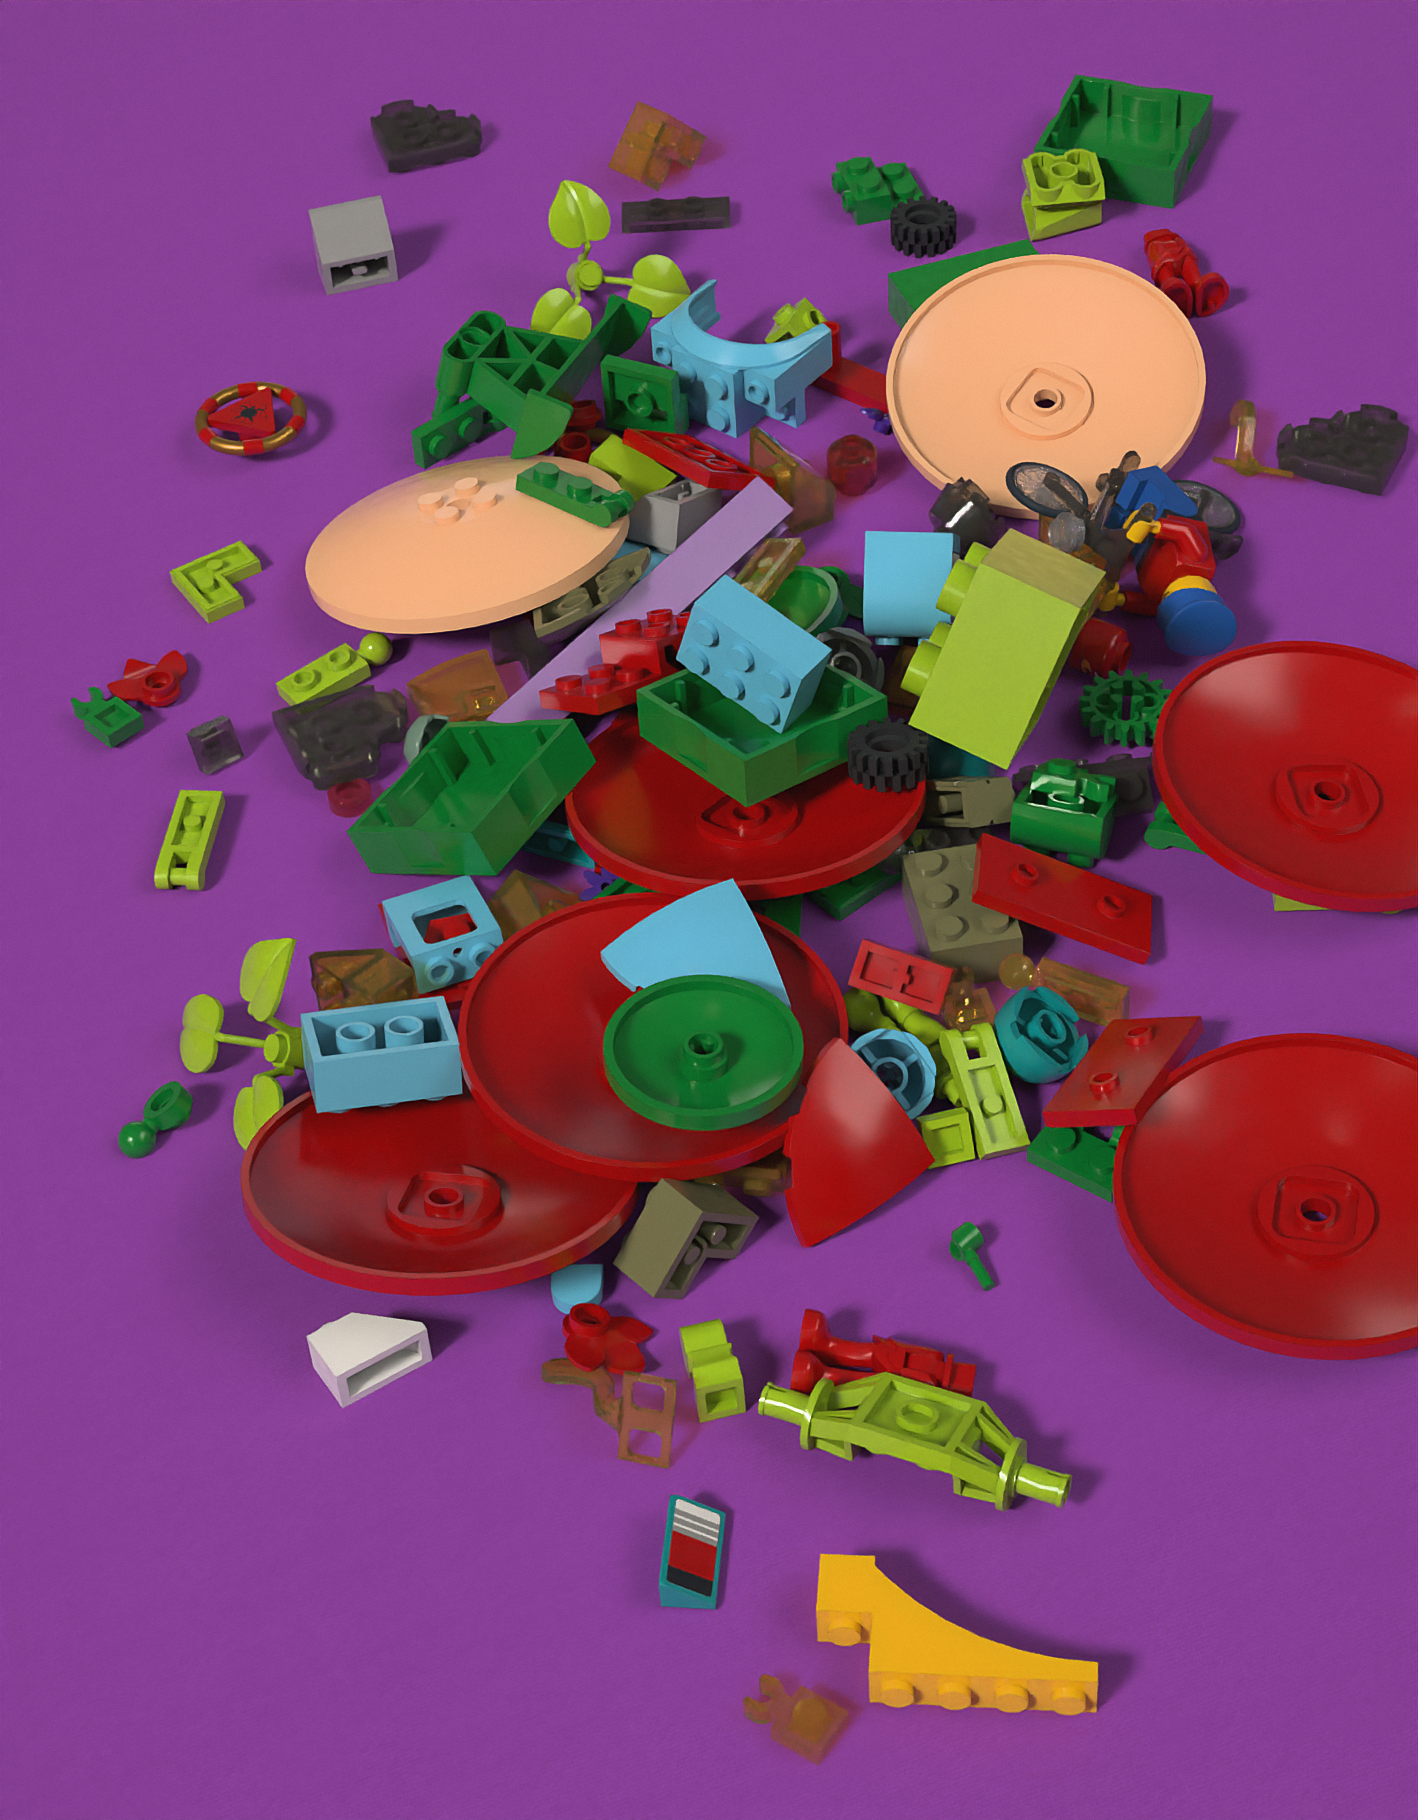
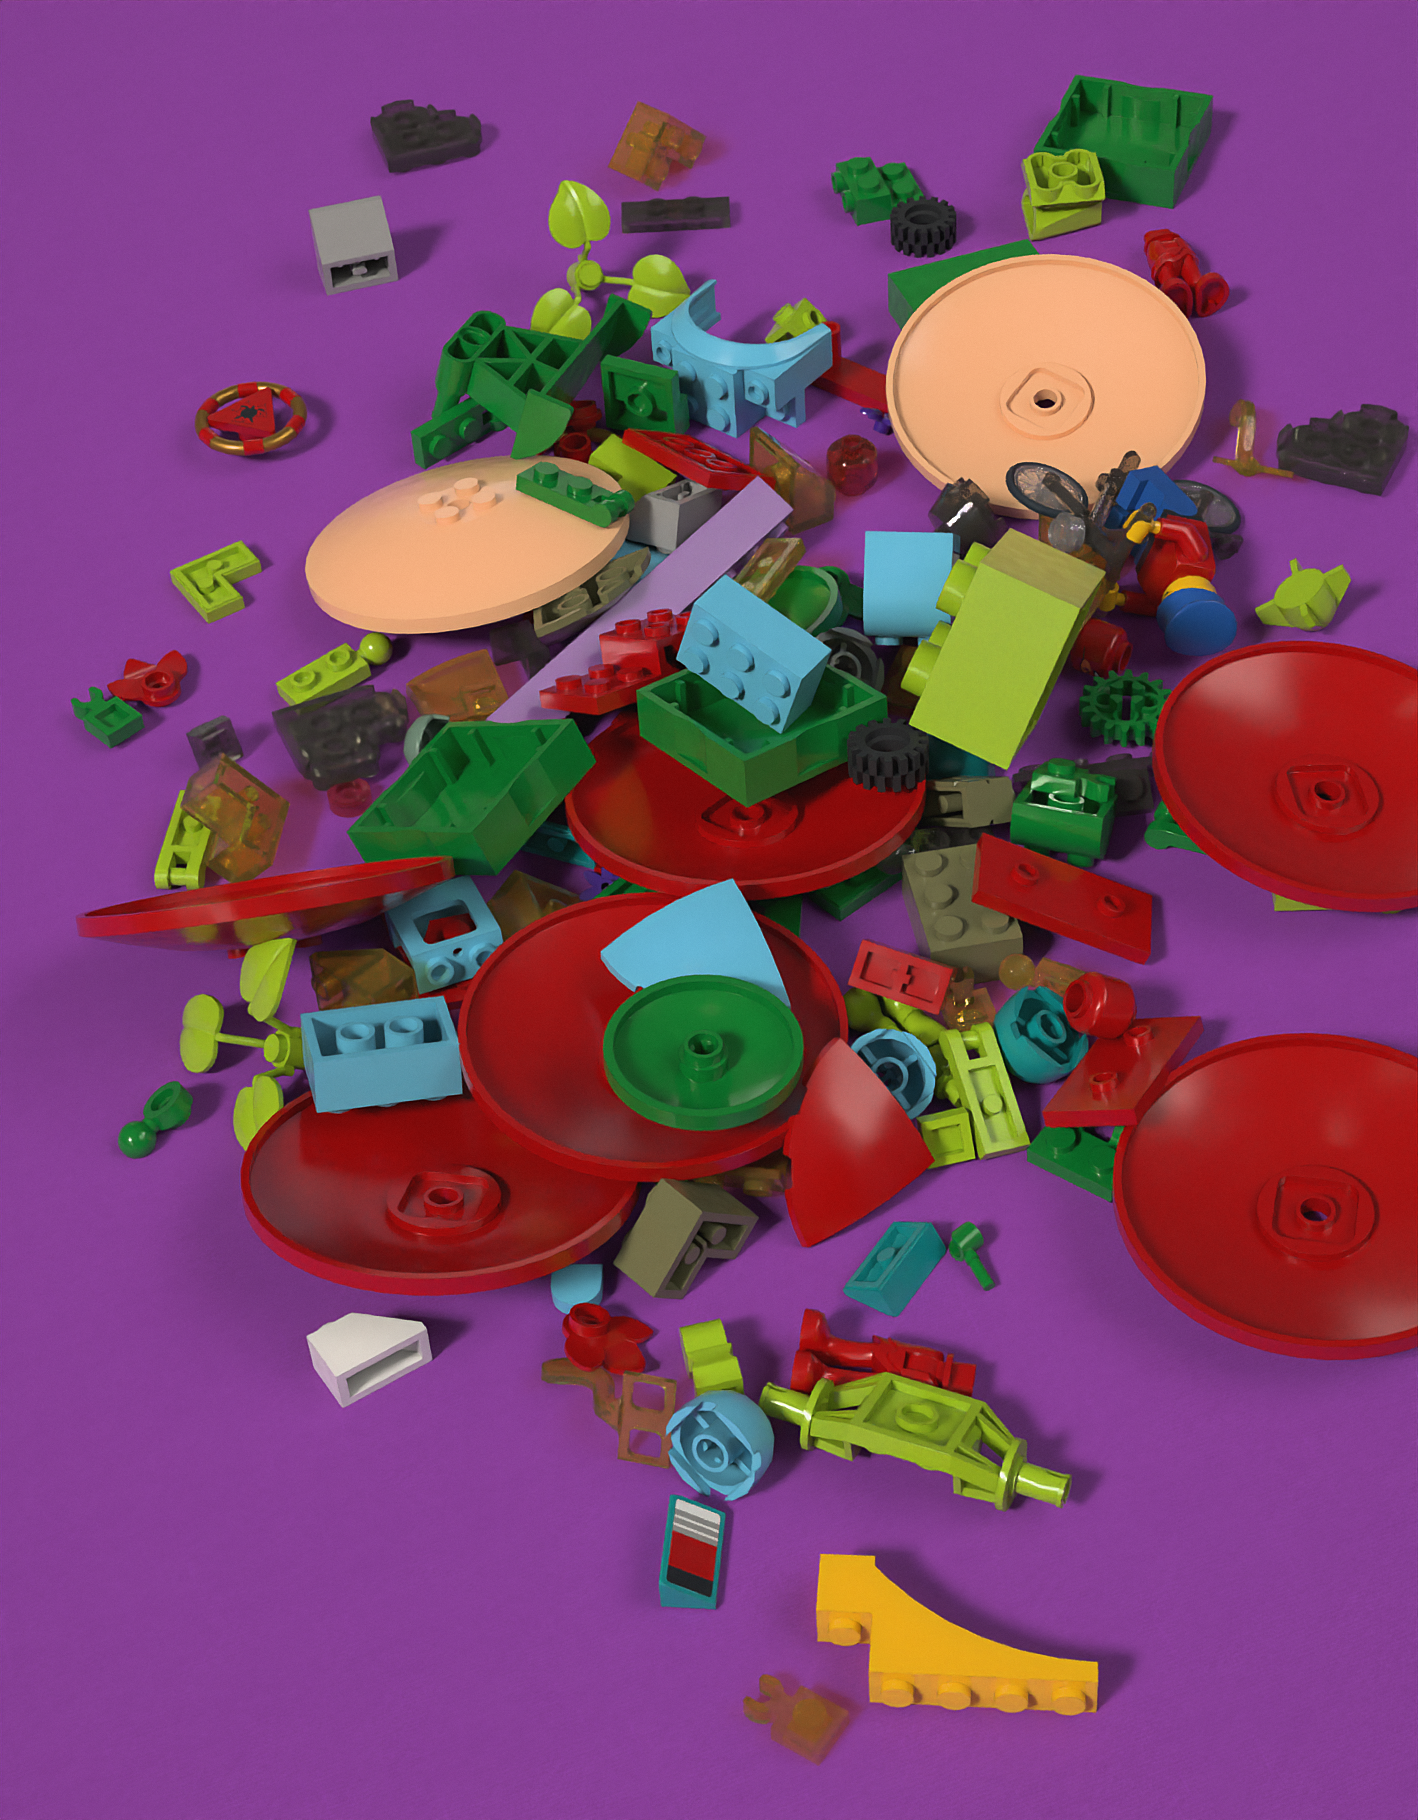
(240, 813): none -> clear yellow brick
(267, 908): none -> red dish
(721, 1443): none -> medium azure cylinder
(896, 1267): none -> teal slope
(1100, 1005): none -> red head
(1306, 598): none -> lime piece

